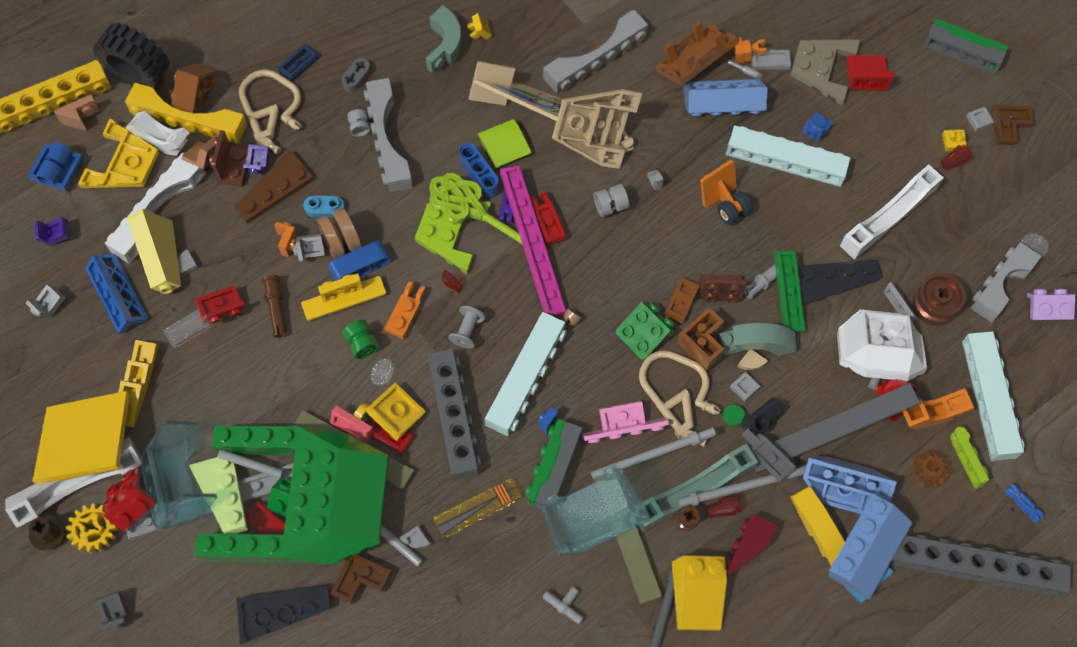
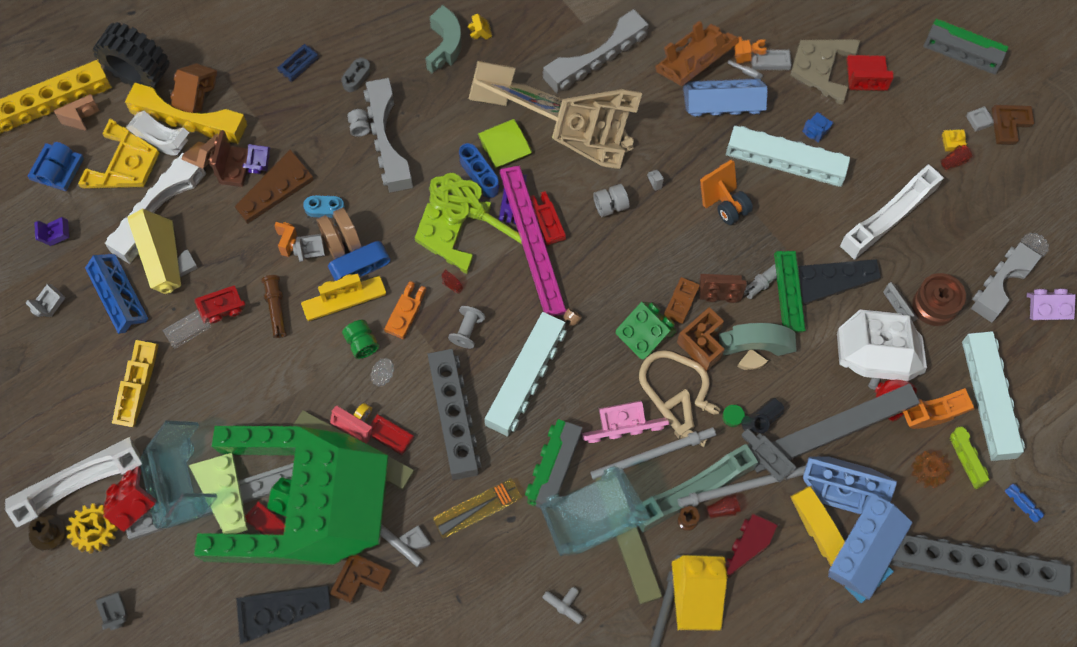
(82, 438): yellow tile -> none
(264, 468): light grey bar -> none
(265, 137): tan piece -> none
(395, 411): yellow plate -> none
(547, 419): blue plate -> none
(745, 386): light grey tile -> none

